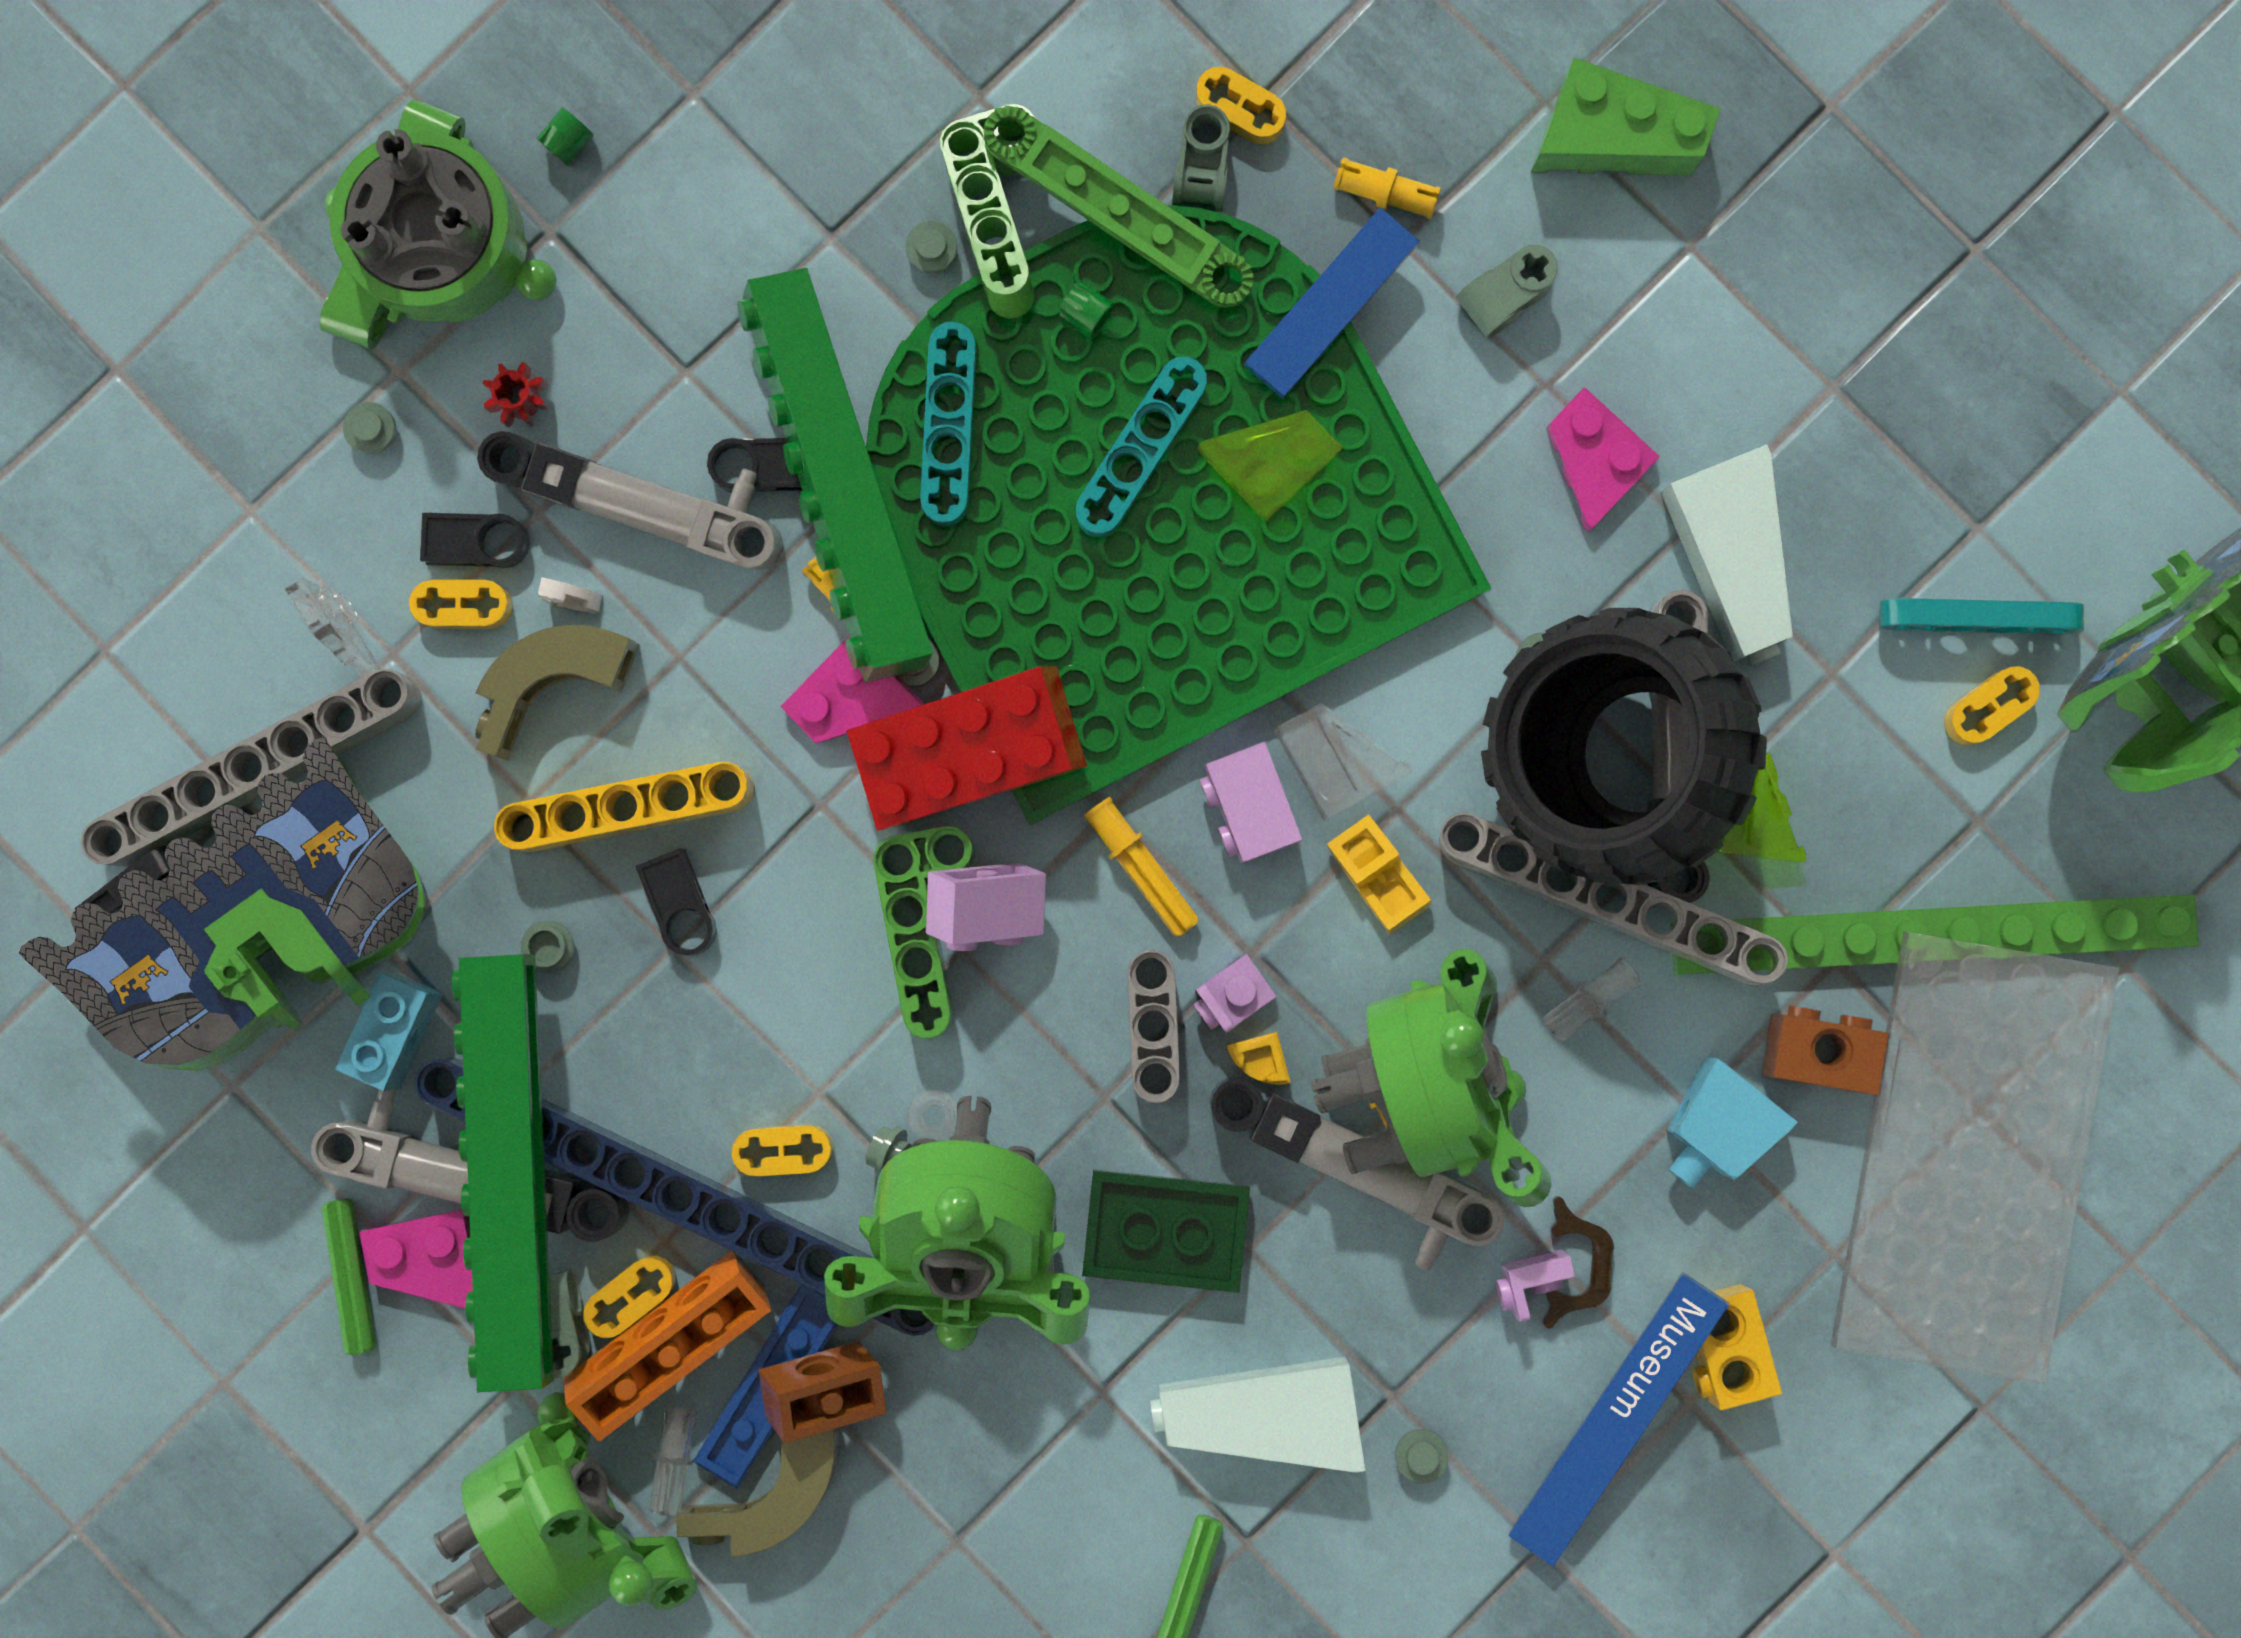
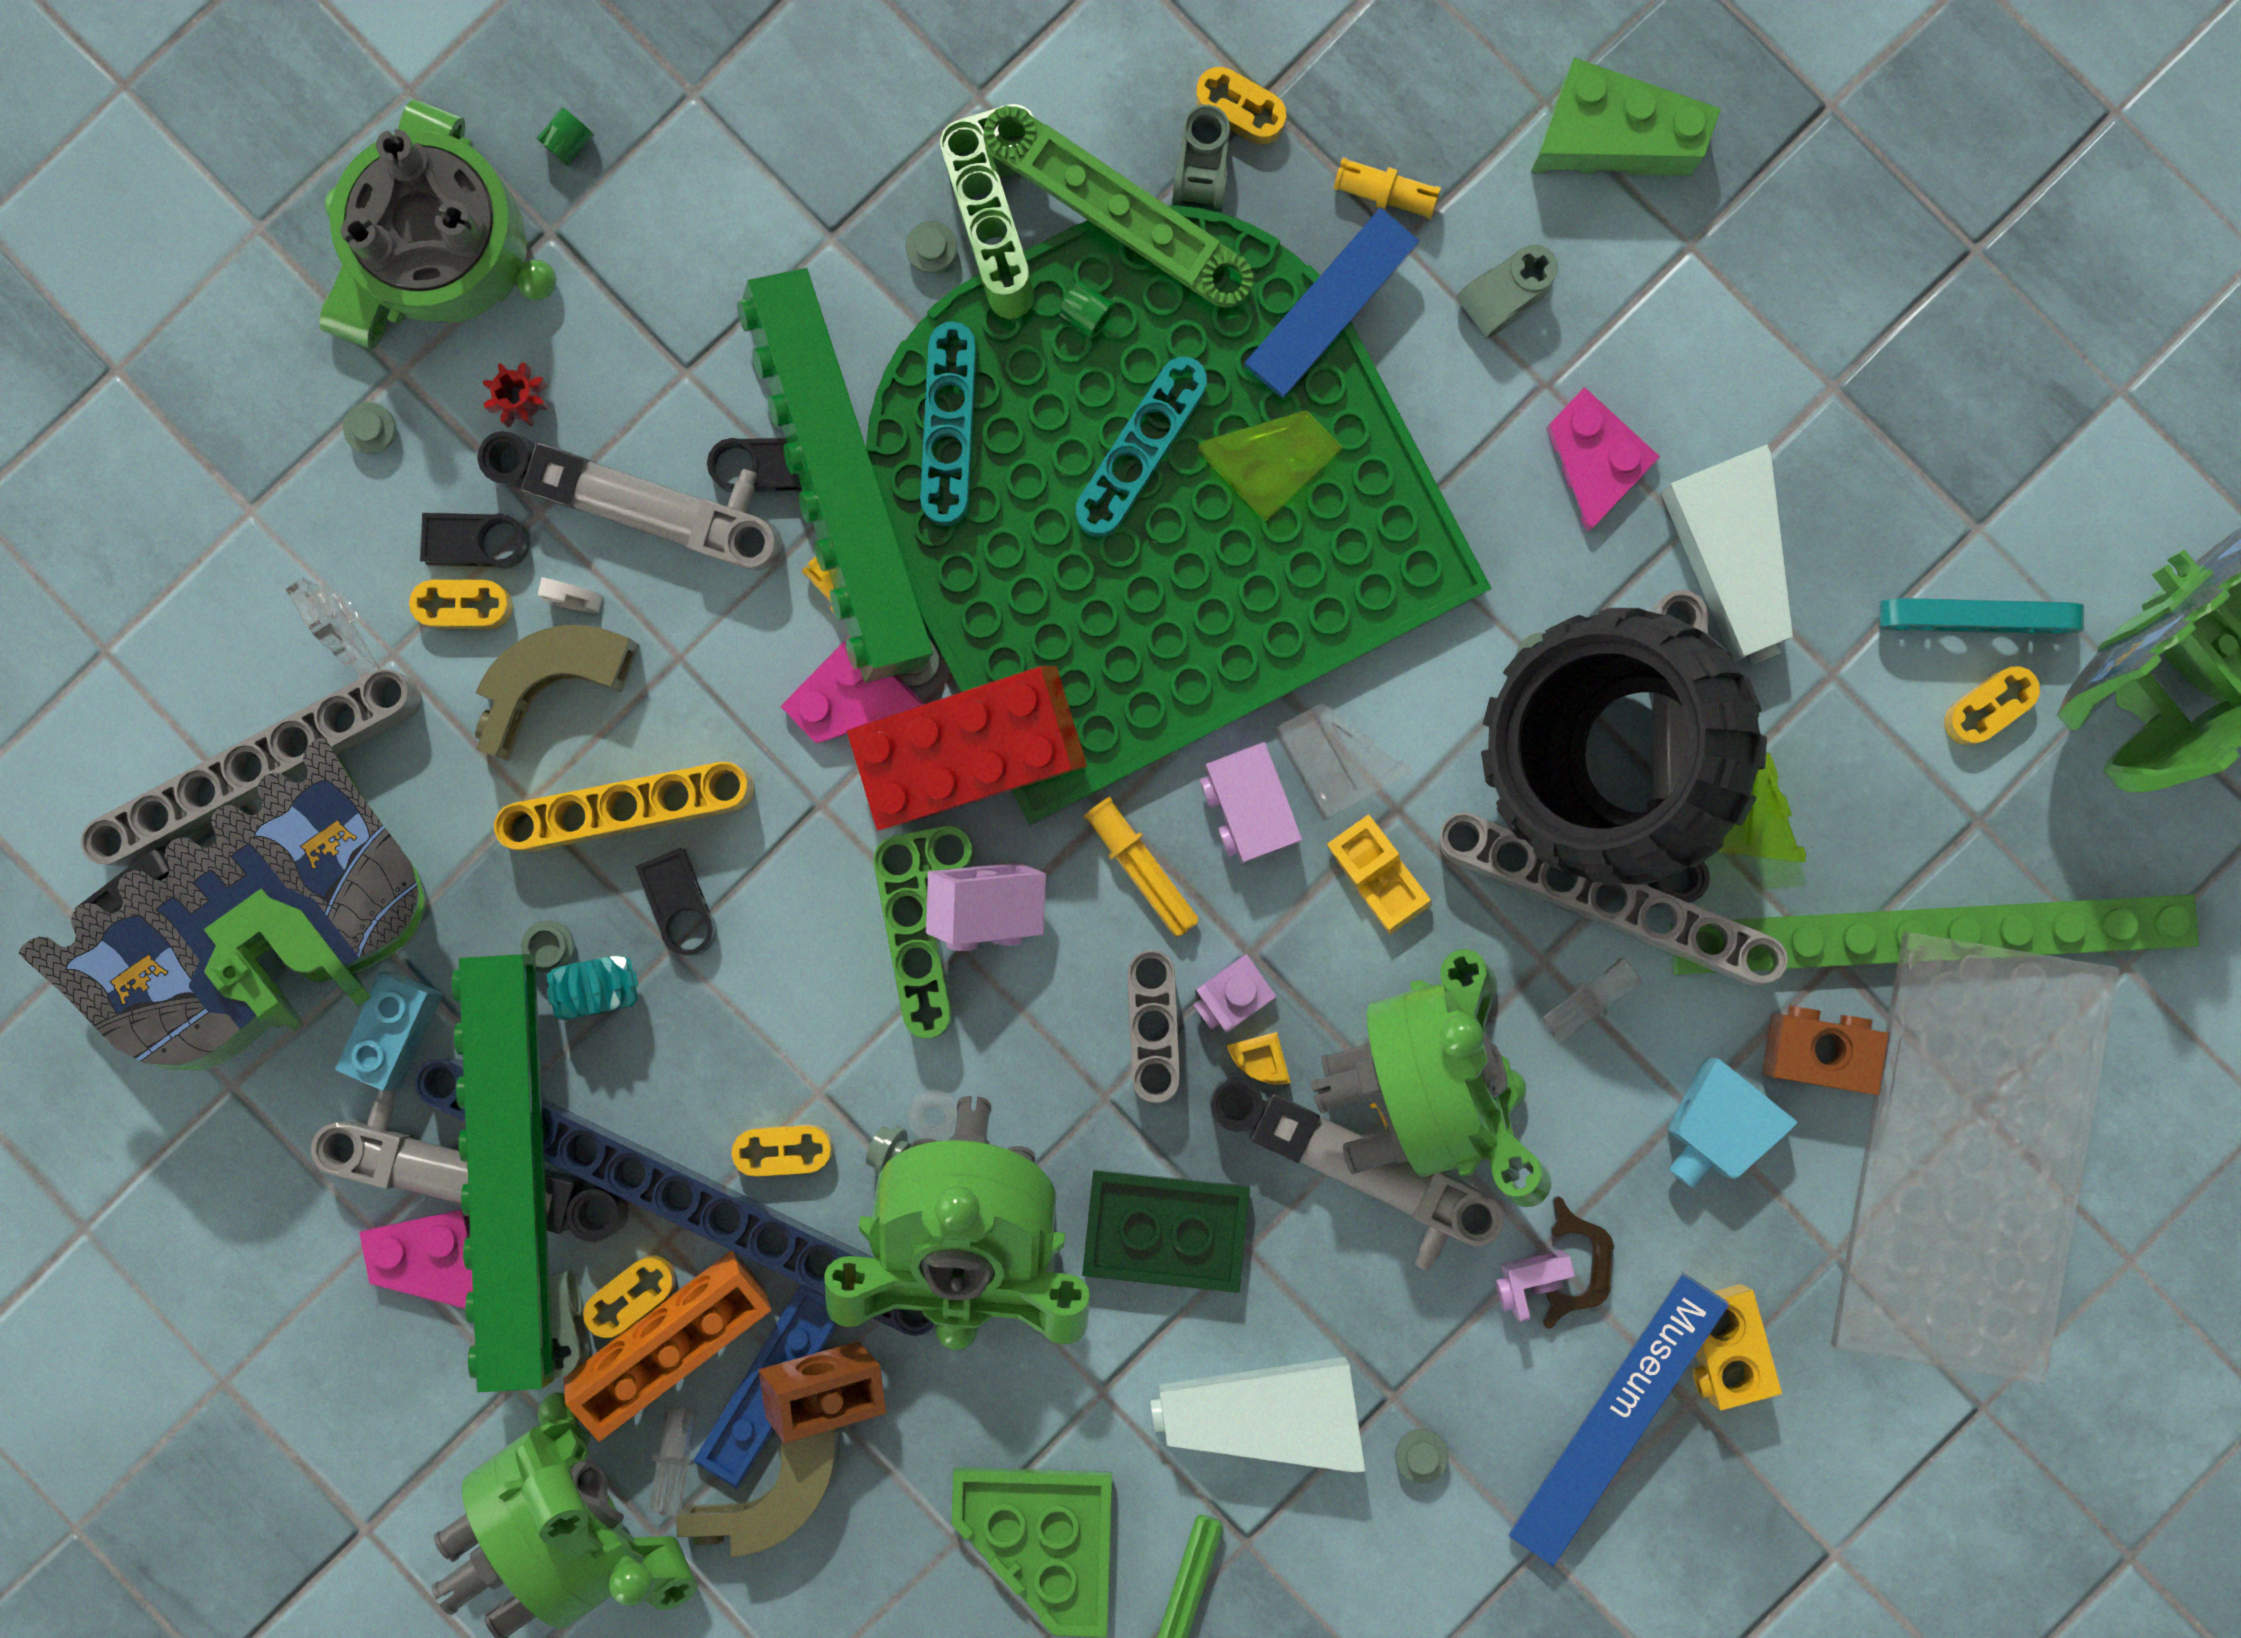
(348, 1276): bright green axle -> none
(592, 987): none -> teal gear
(1043, 1538): none -> bright green plate

